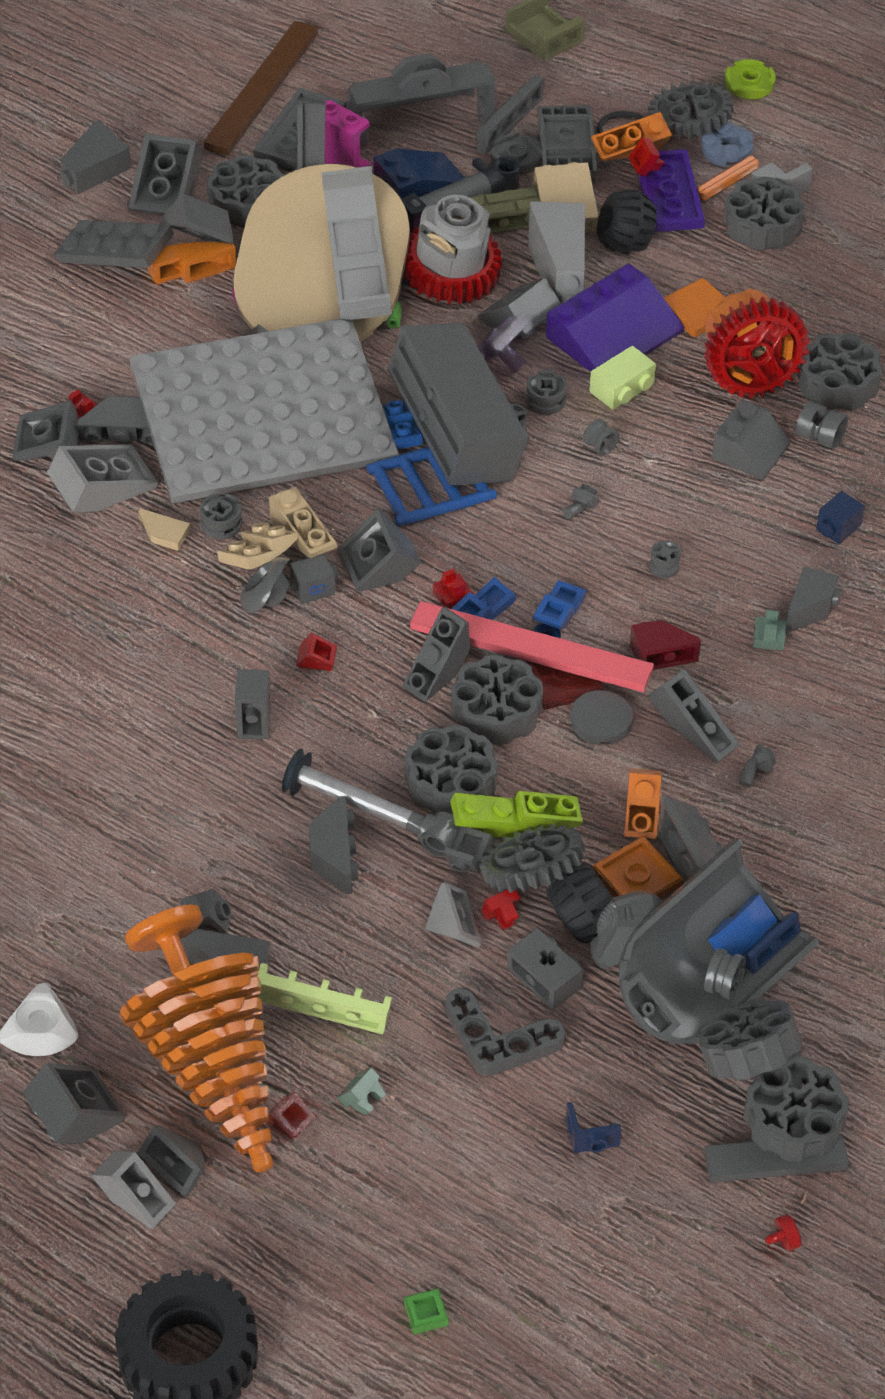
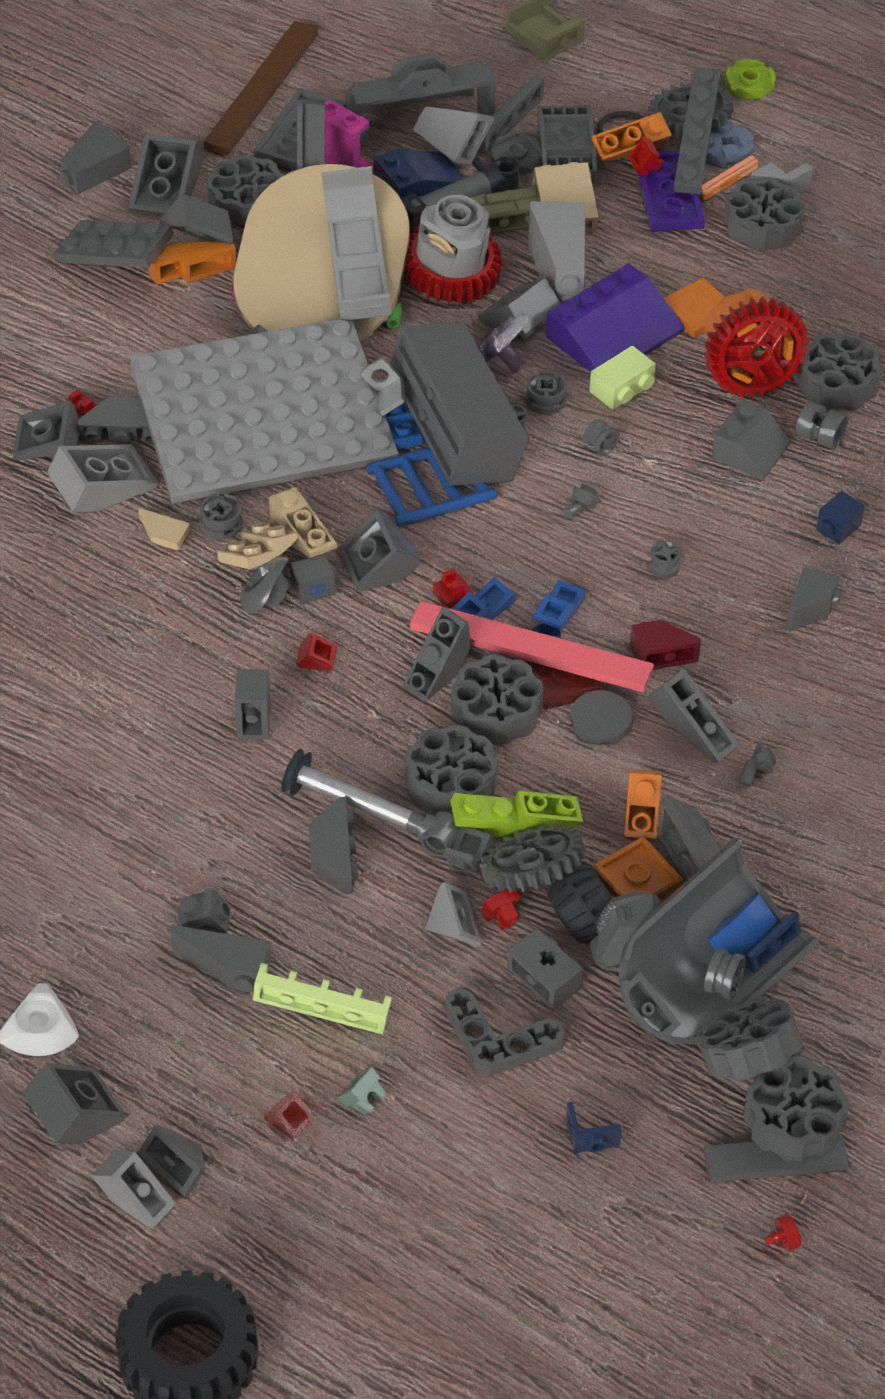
(206, 1028): orange plant -> none
(389, 390): none -> light grey bracket
(426, 1311): bright green tile -> none
(454, 132): none -> light grey slope
(626, 221): black wheel -> none
(697, 130): none -> dark grey plate
(769, 632): sand green tile -> none

